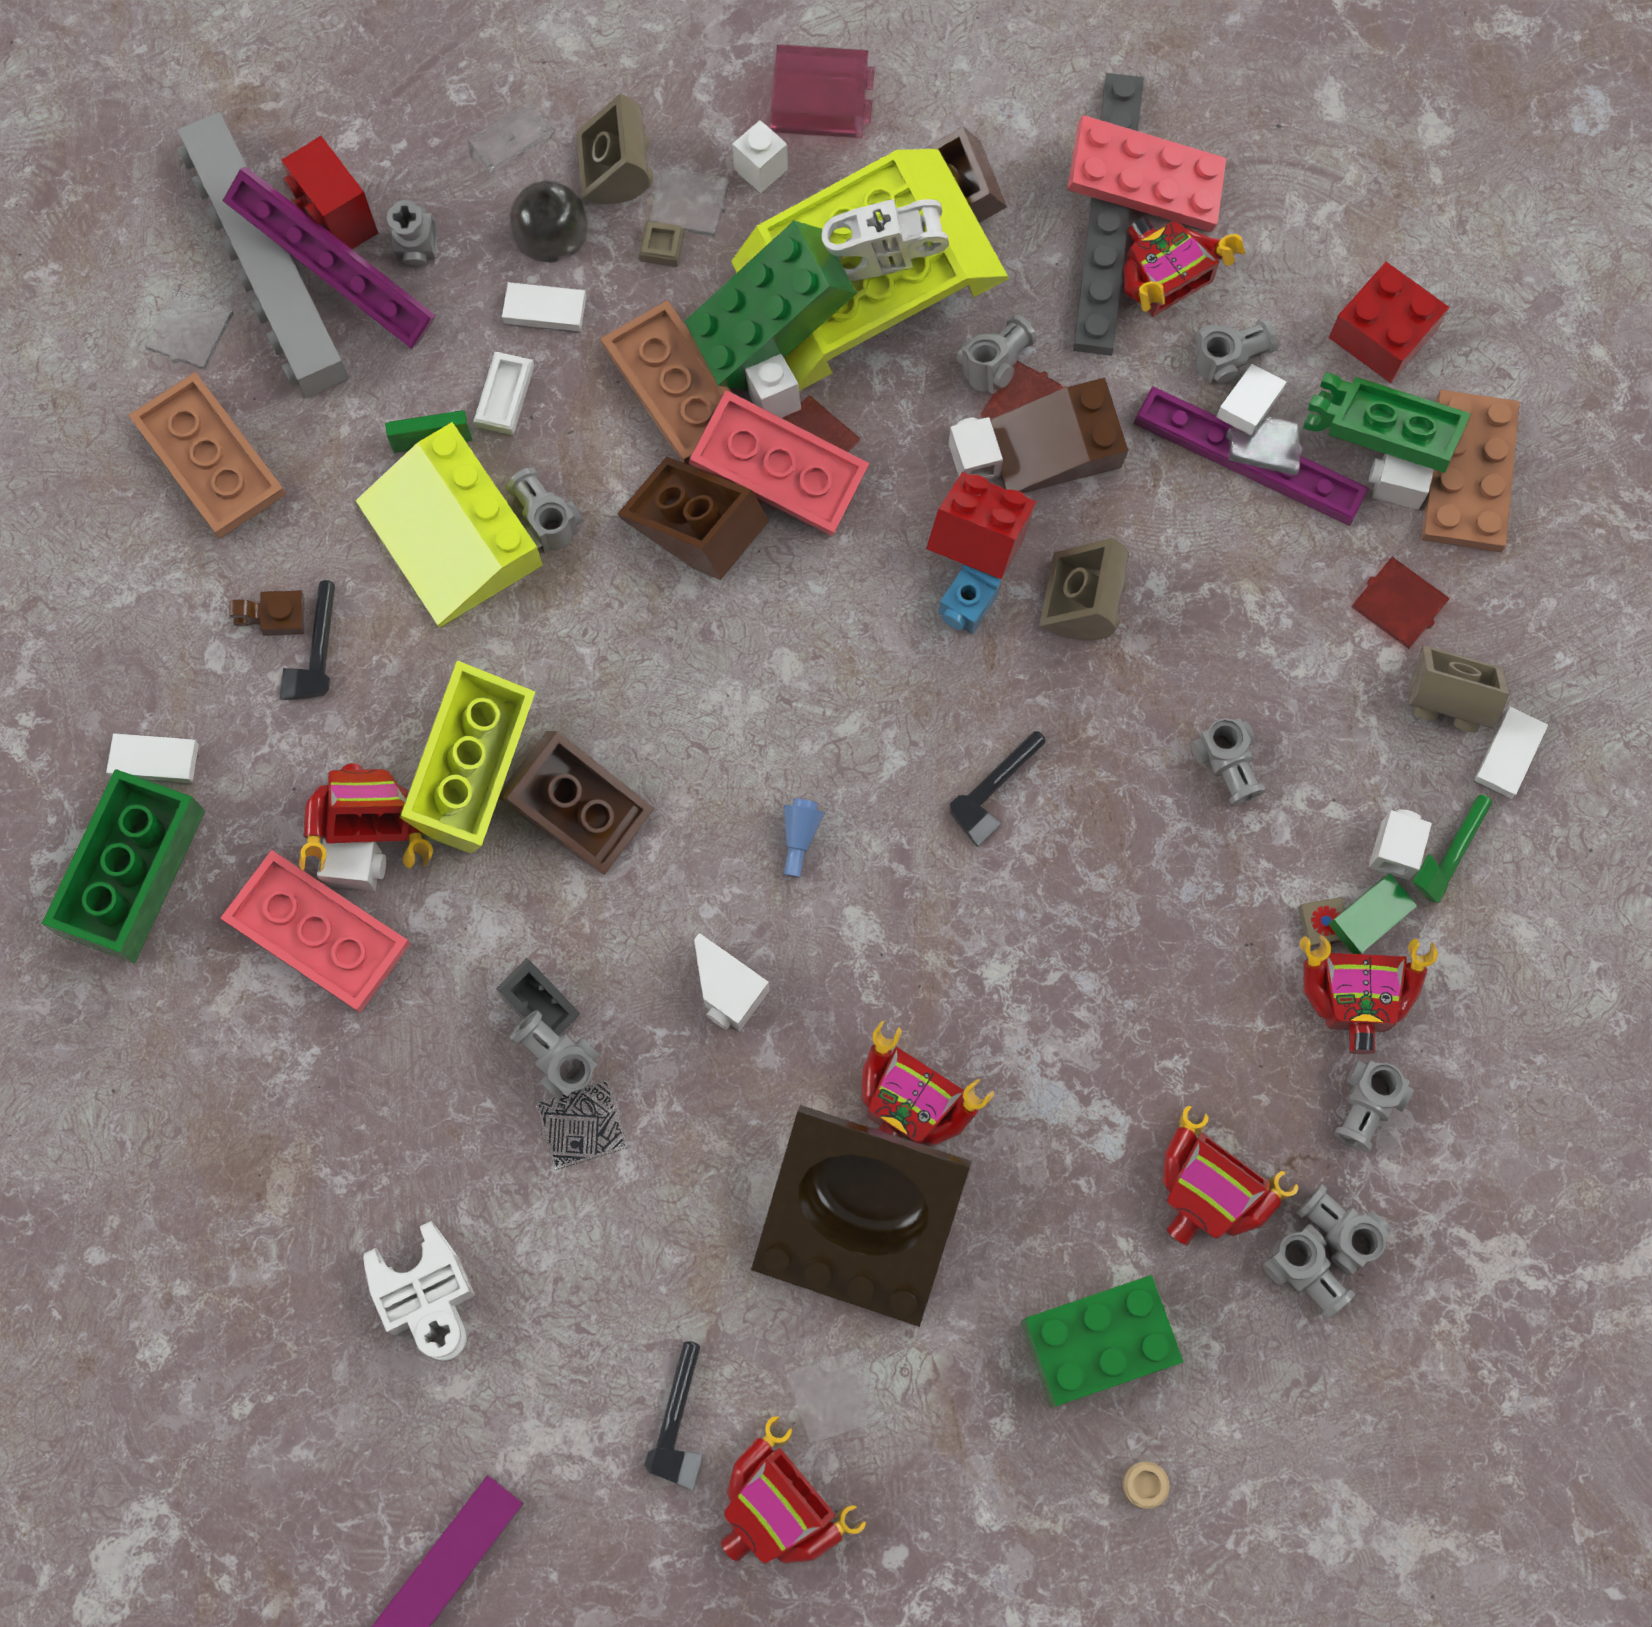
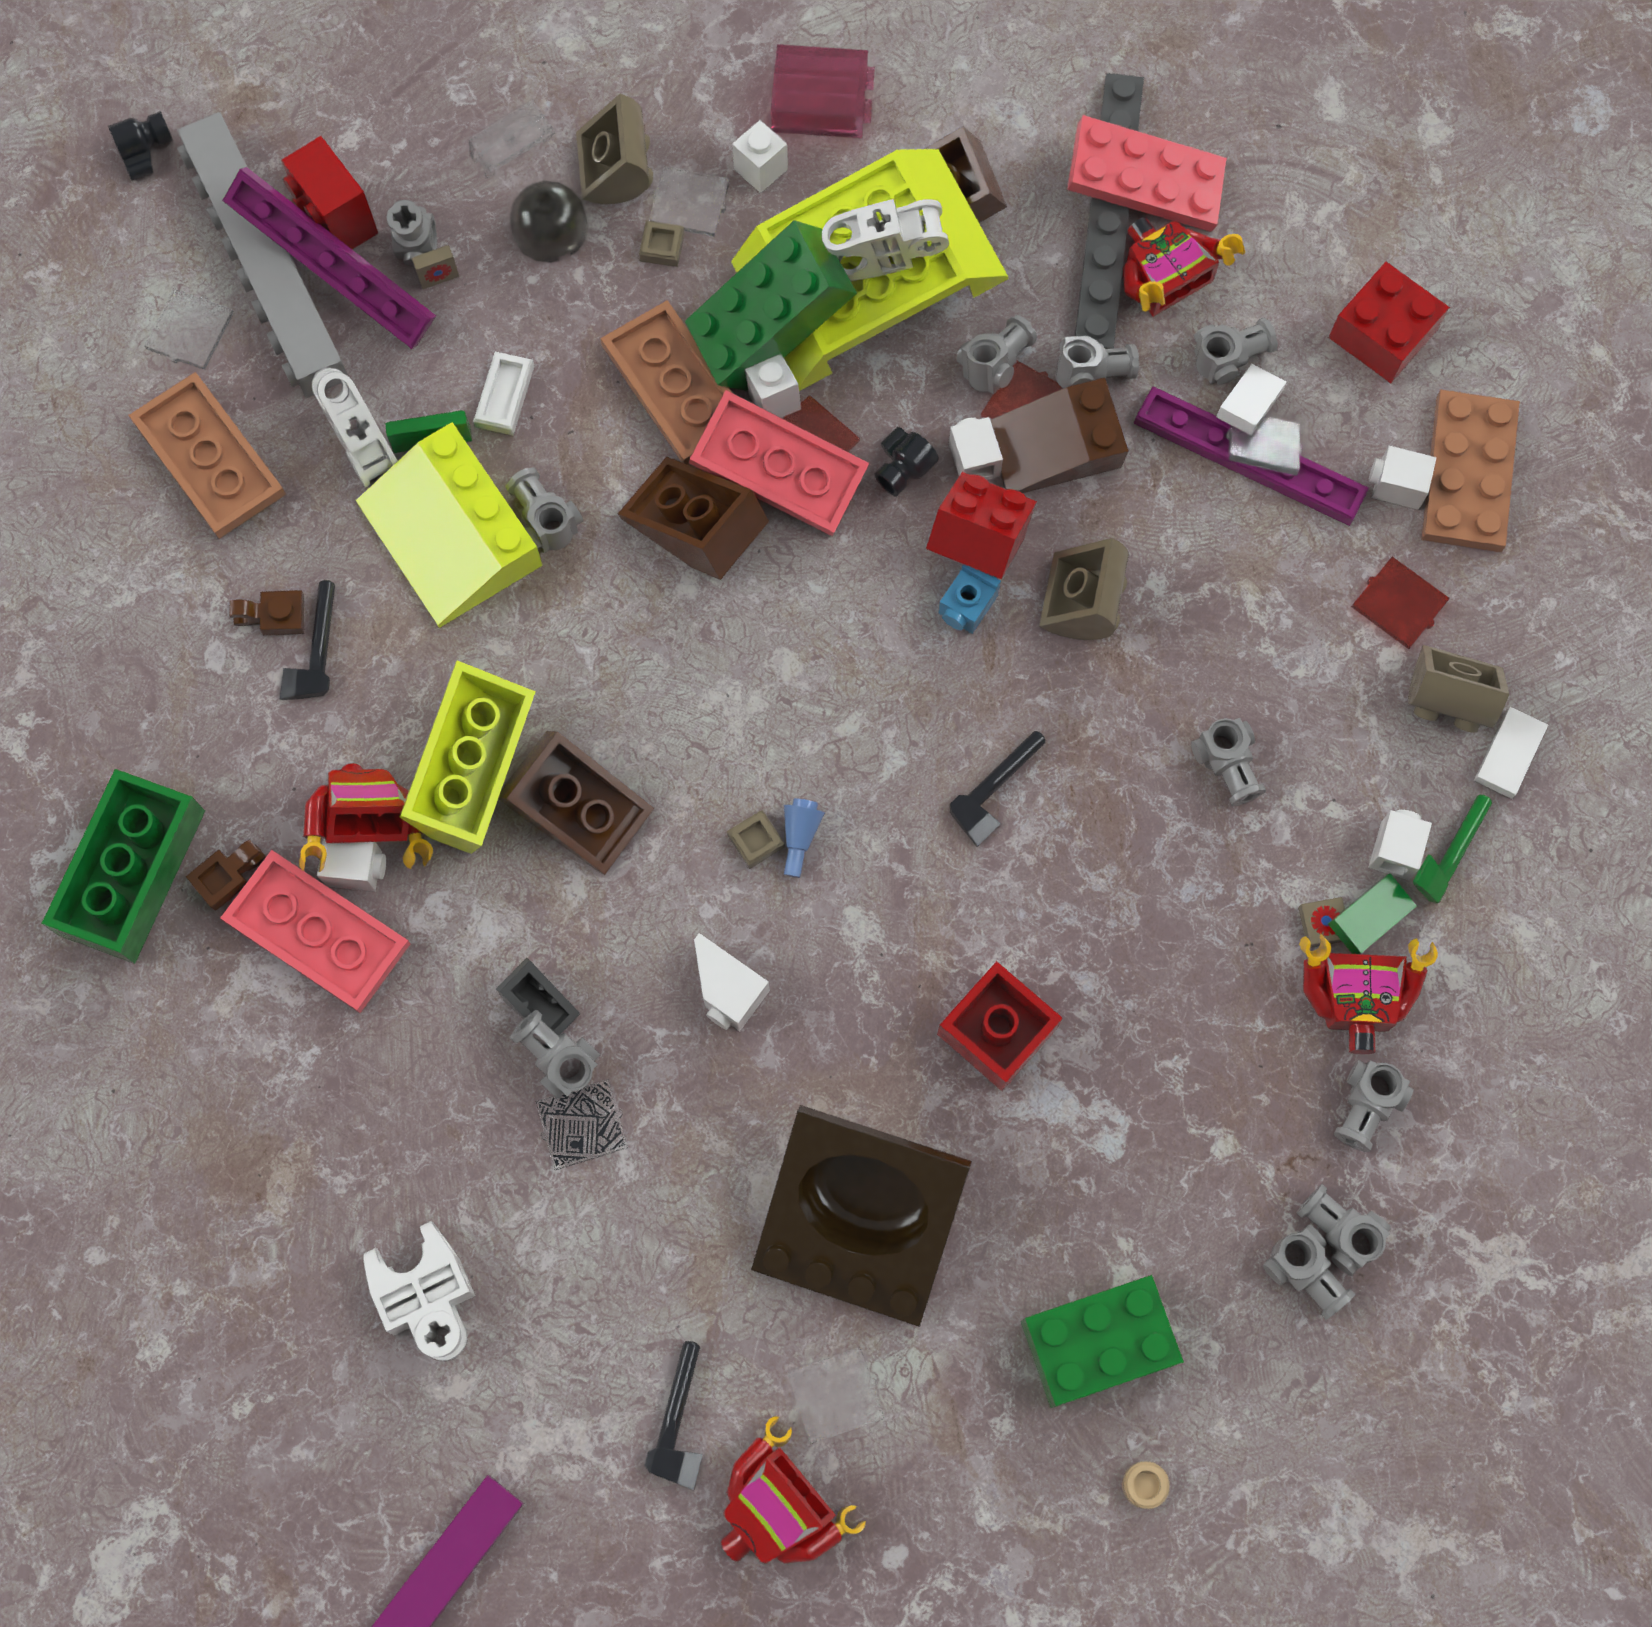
(134, 142): none -> black piece
(153, 757): white tile -> none
(221, 876): none -> reddish brown plate
(364, 446): none -> white piece
(435, 267): none -> dark tan tile
(544, 306): white tile -> none
(755, 839): none -> dark tan tile
(911, 459): none -> black piece
(913, 1098): torso -> none
(999, 1025): none -> red brick
(1087, 360): none -> light grey connector
(1214, 1187): red torso -> none
(1388, 421): green tile -> none

